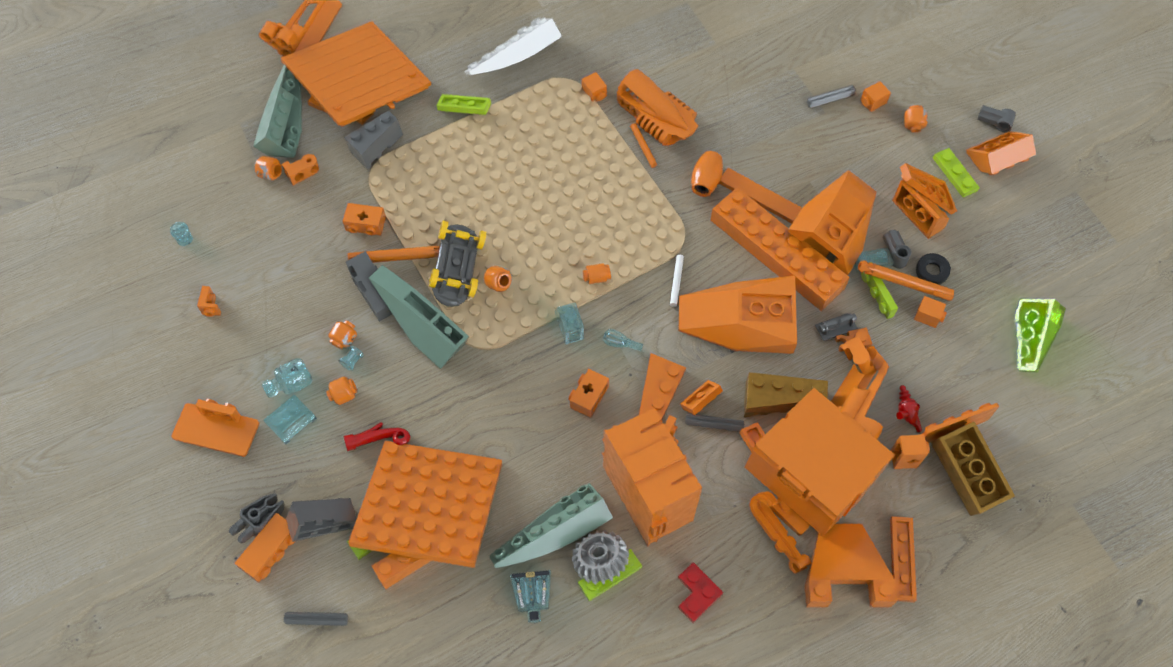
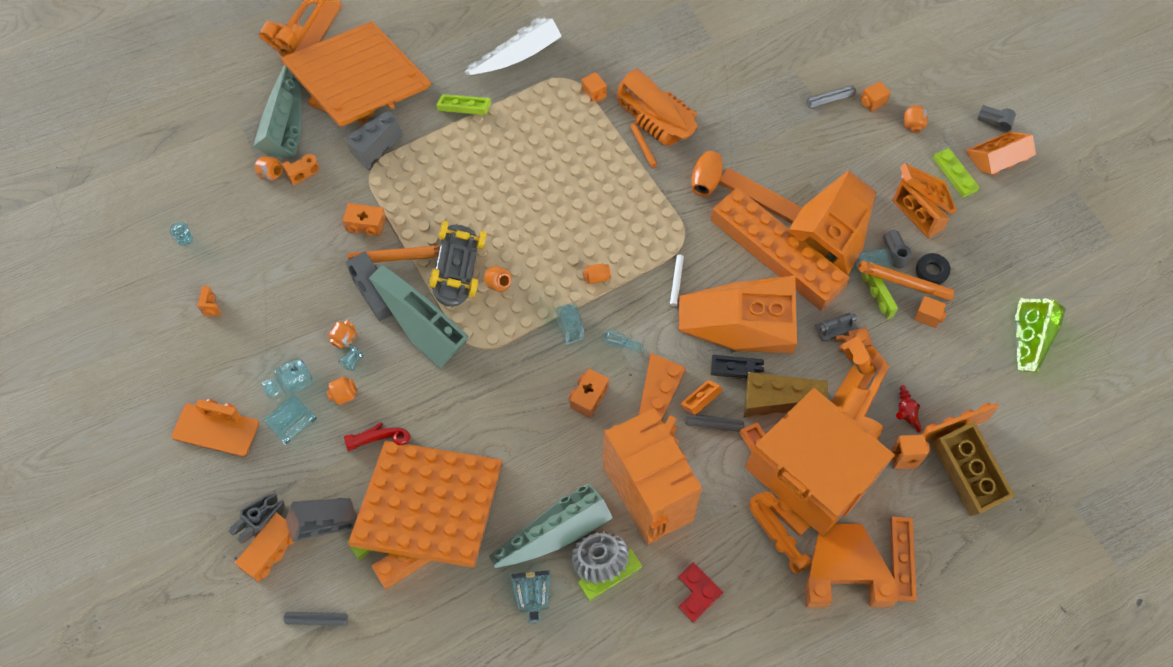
(735, 366): none -> black hinge

